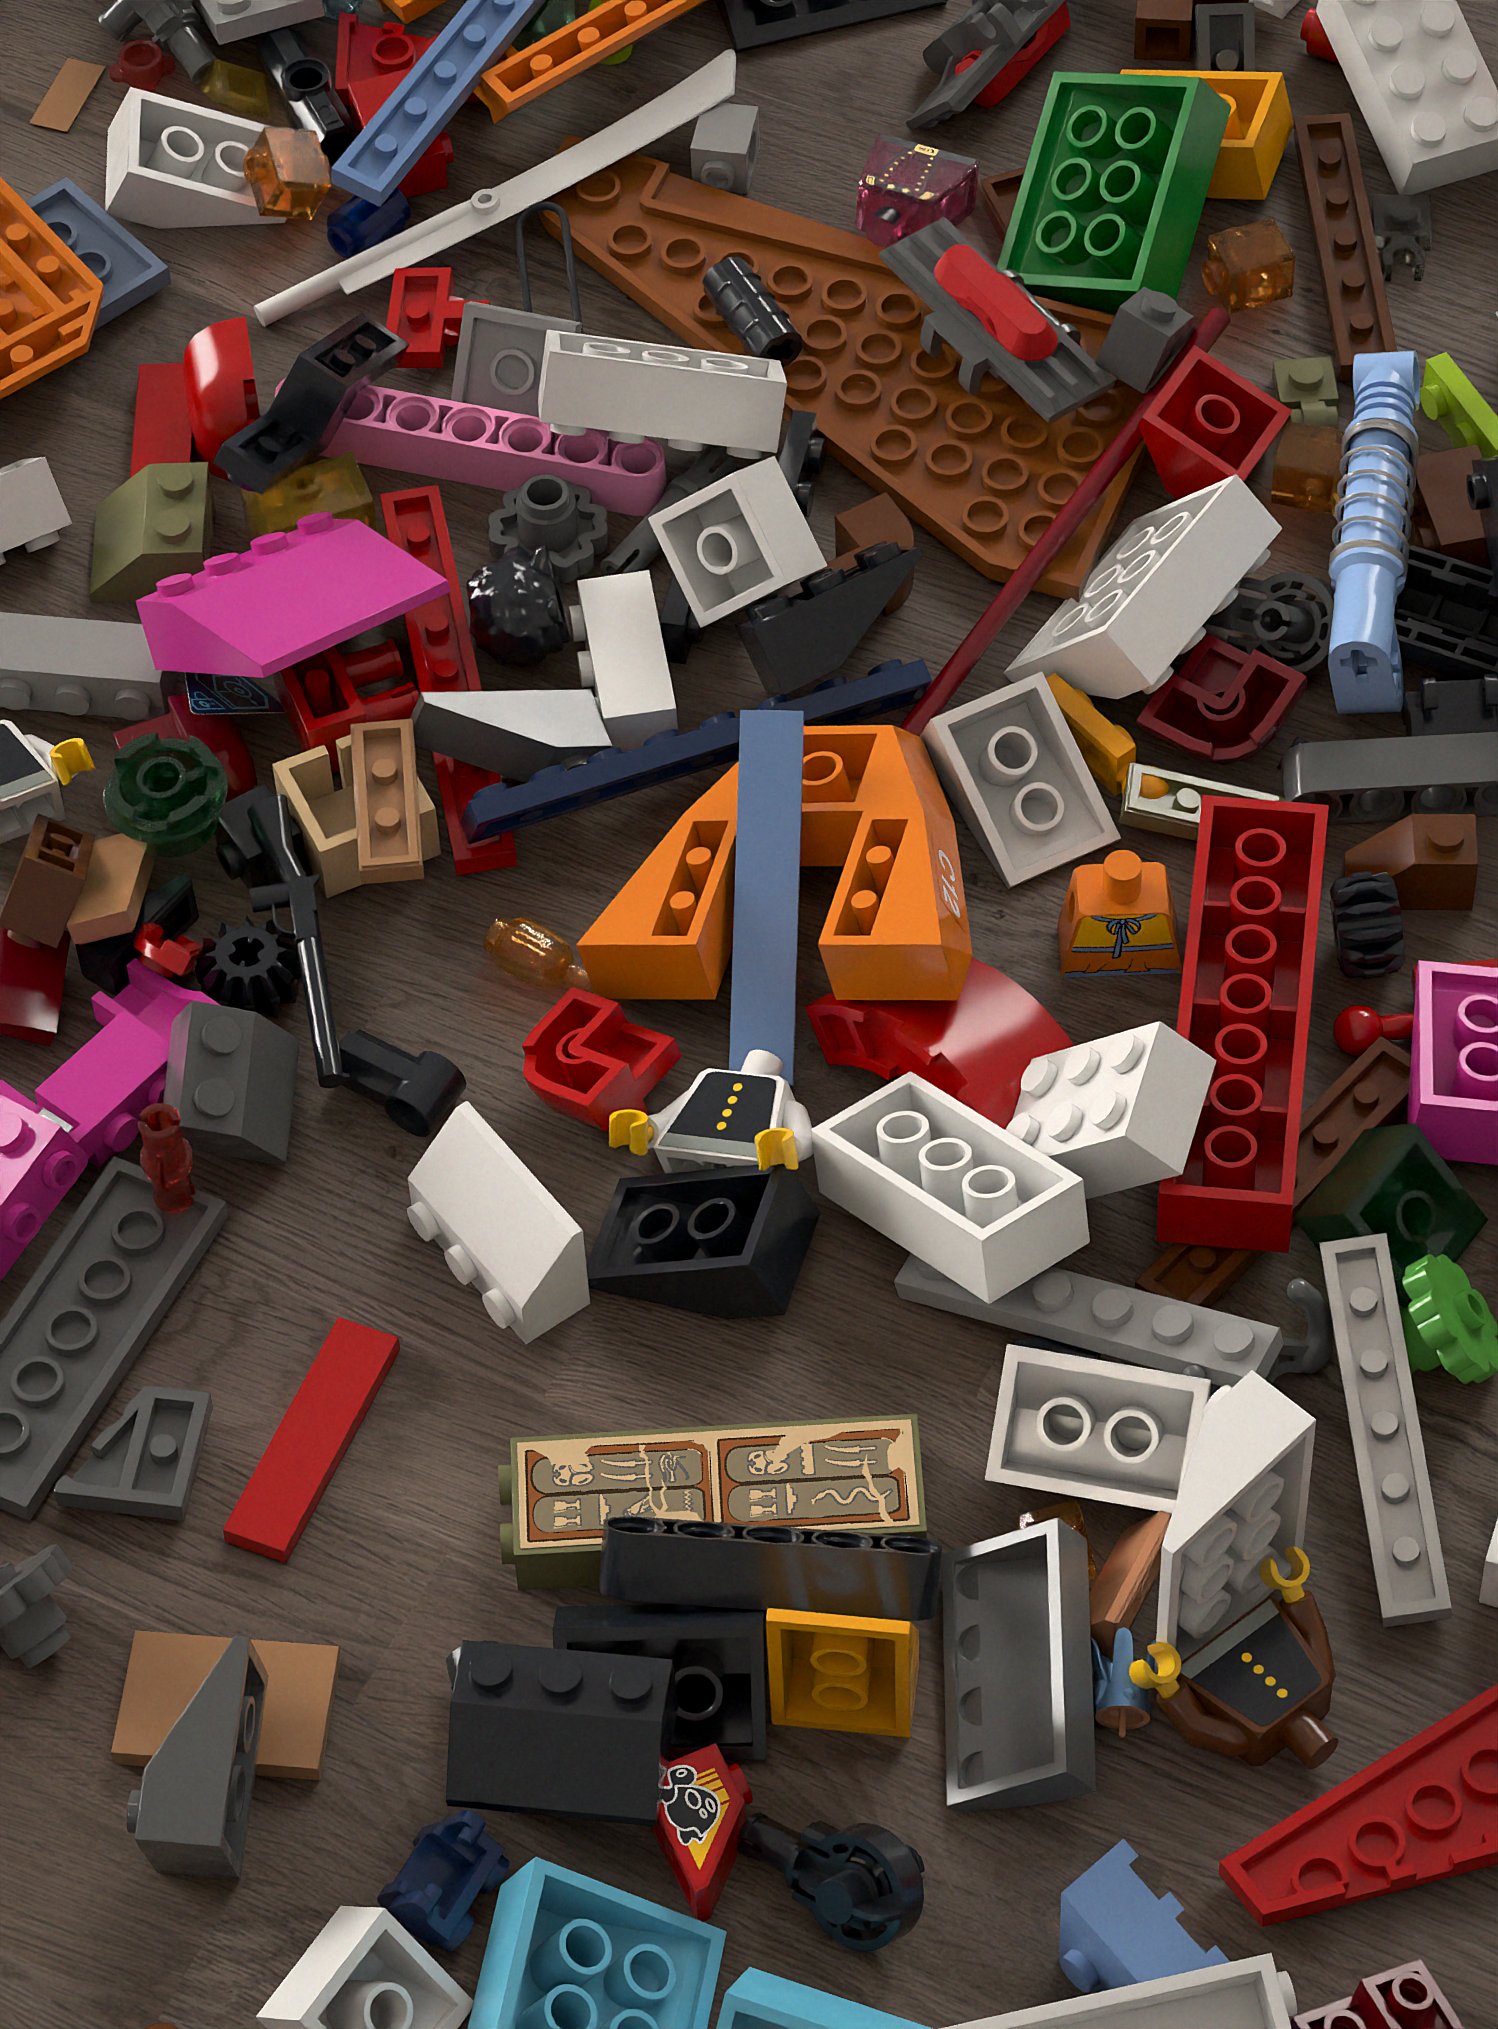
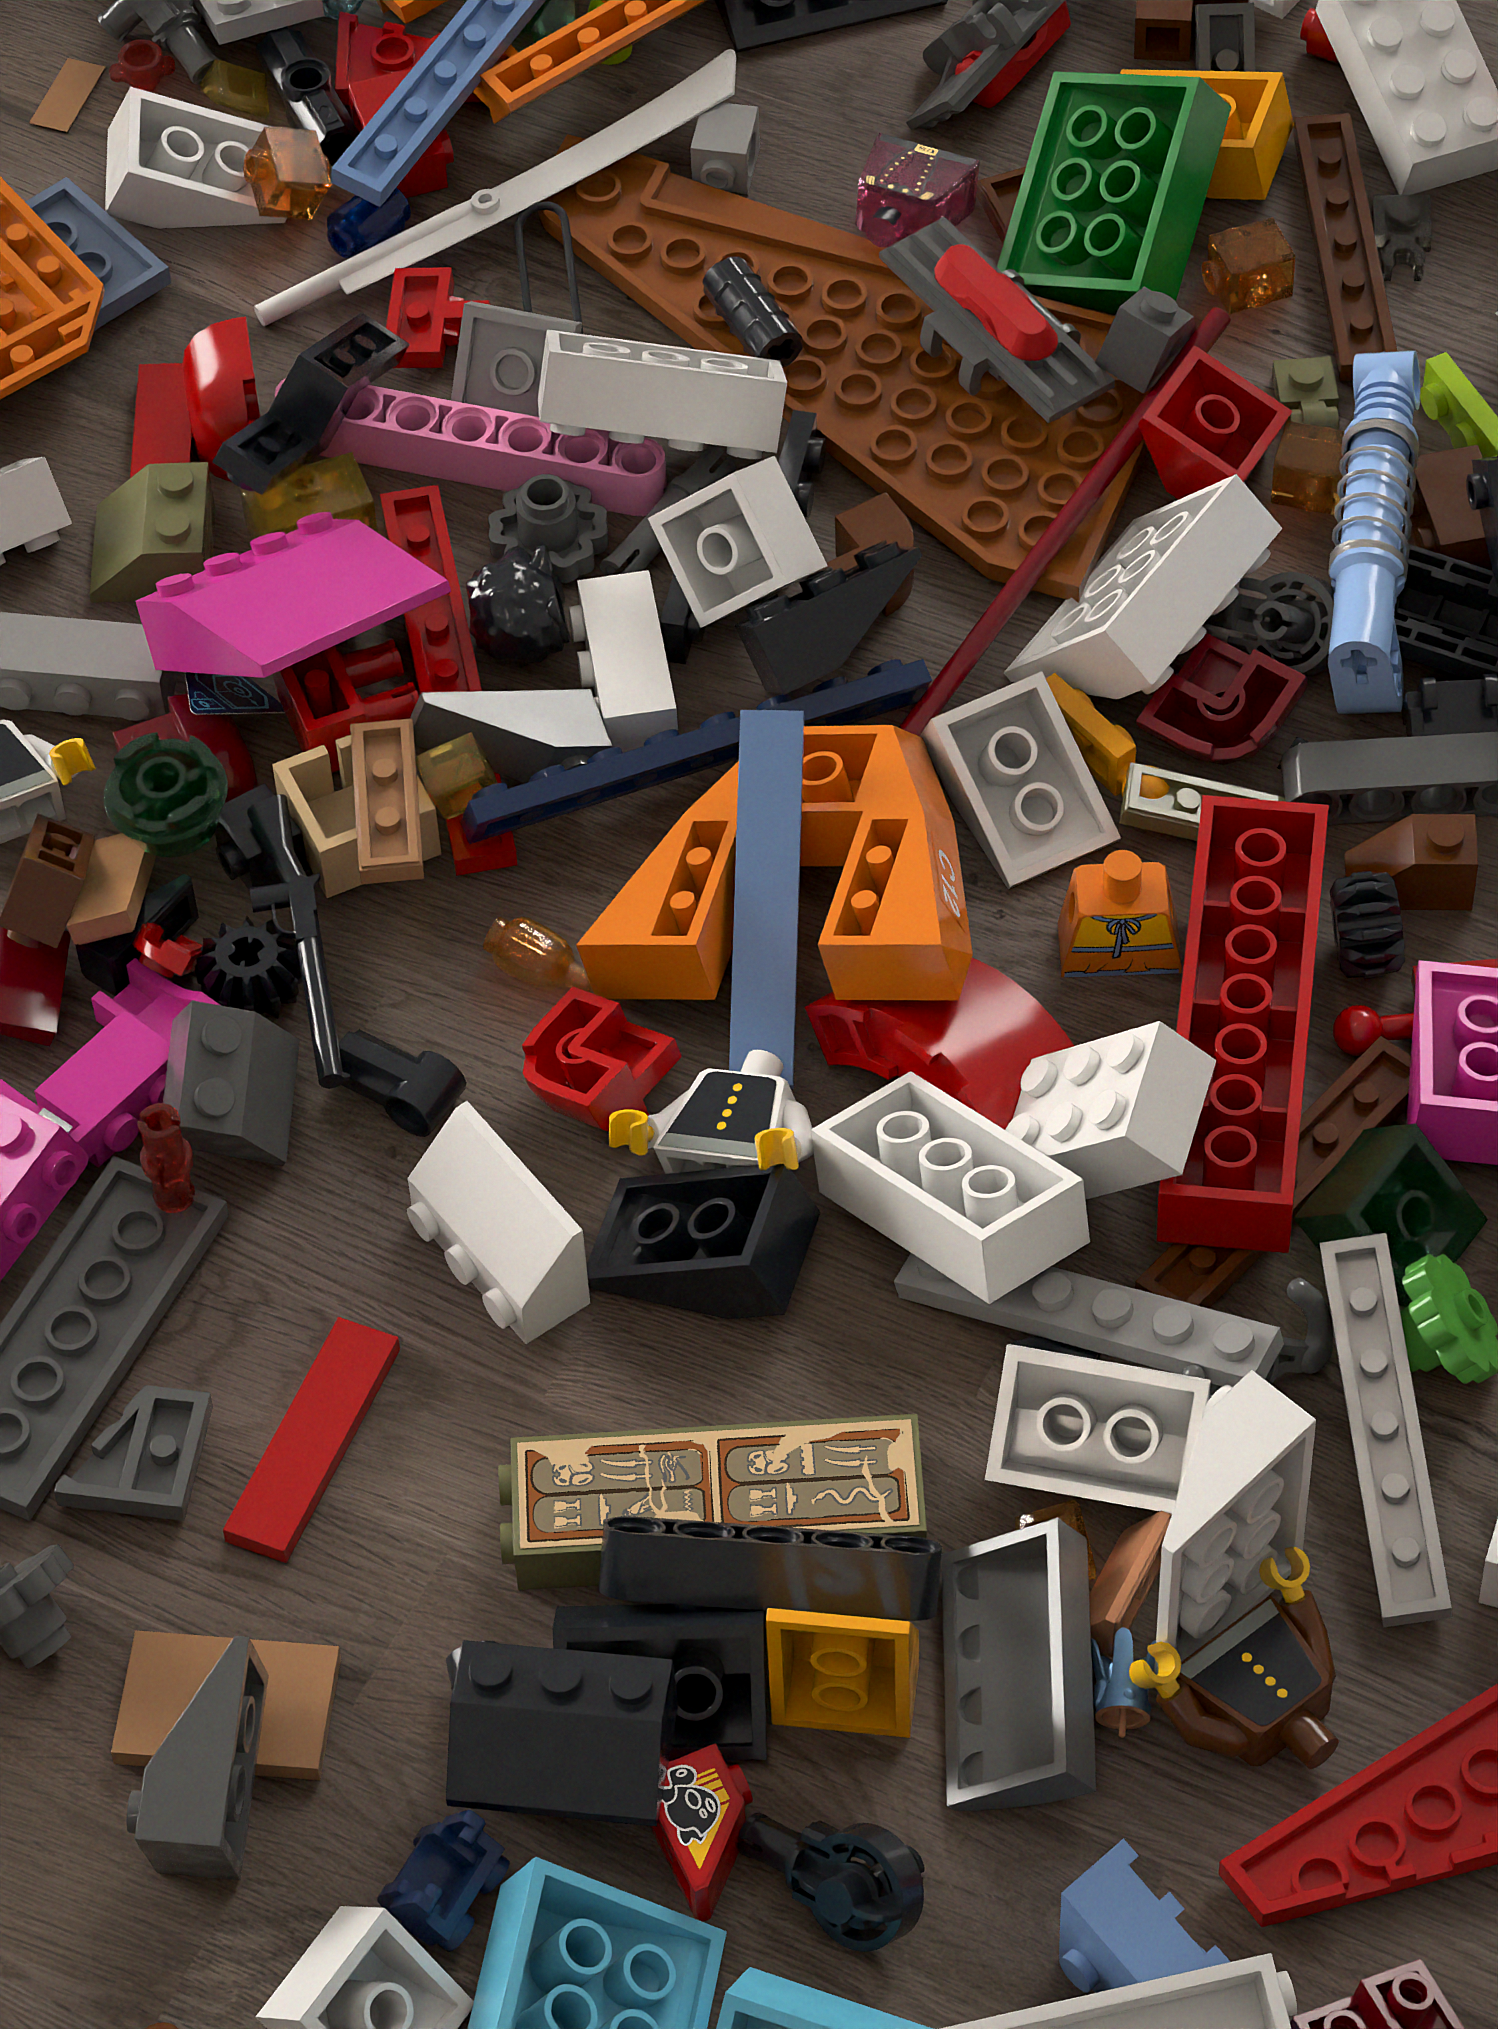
(455, 773): none -> clear yellow slope

